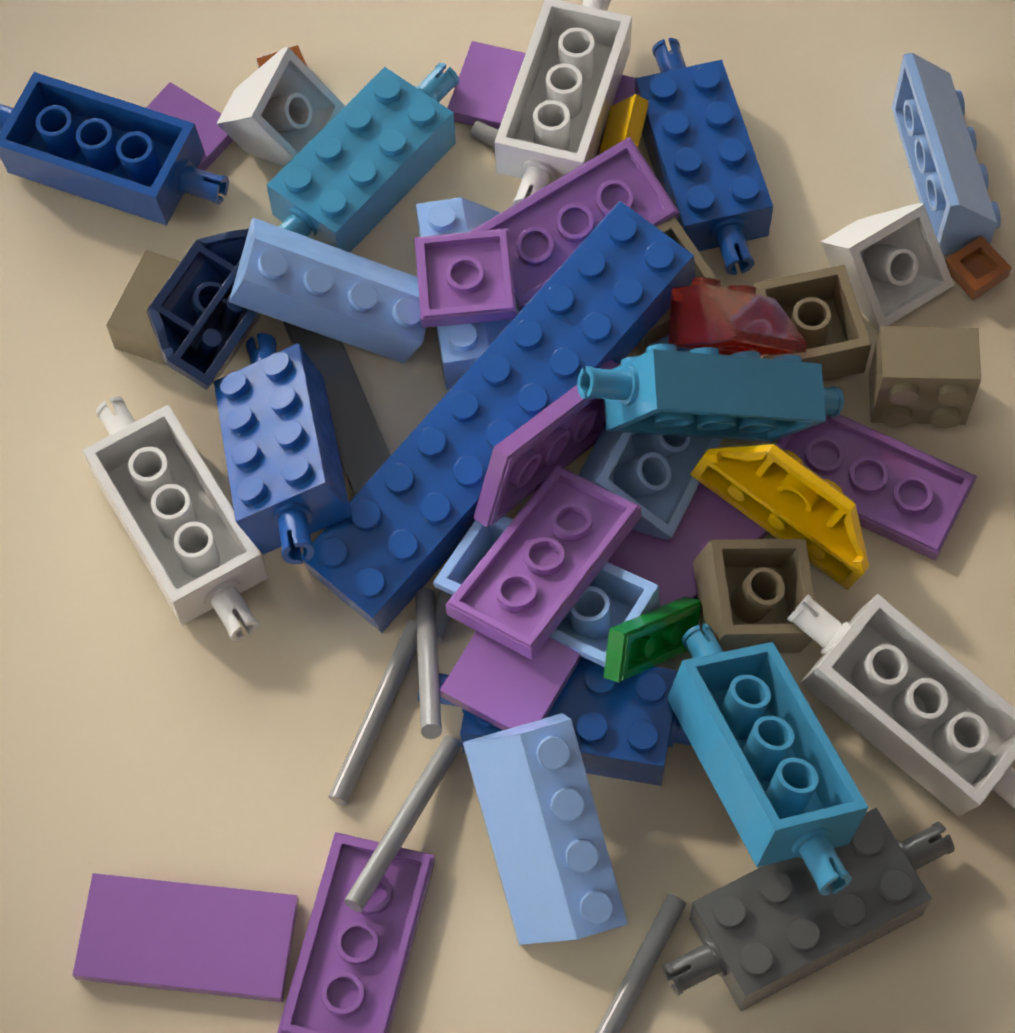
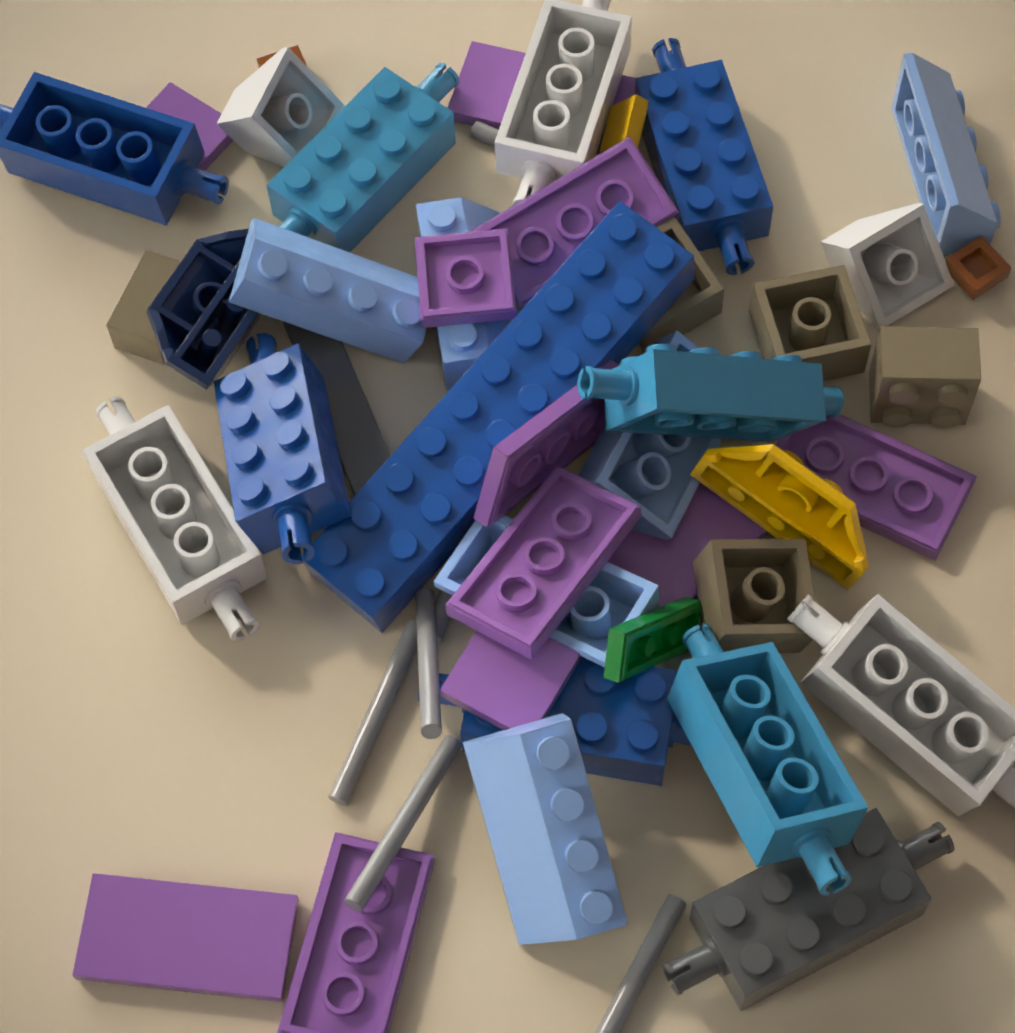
(730, 320): clear red slope -> none

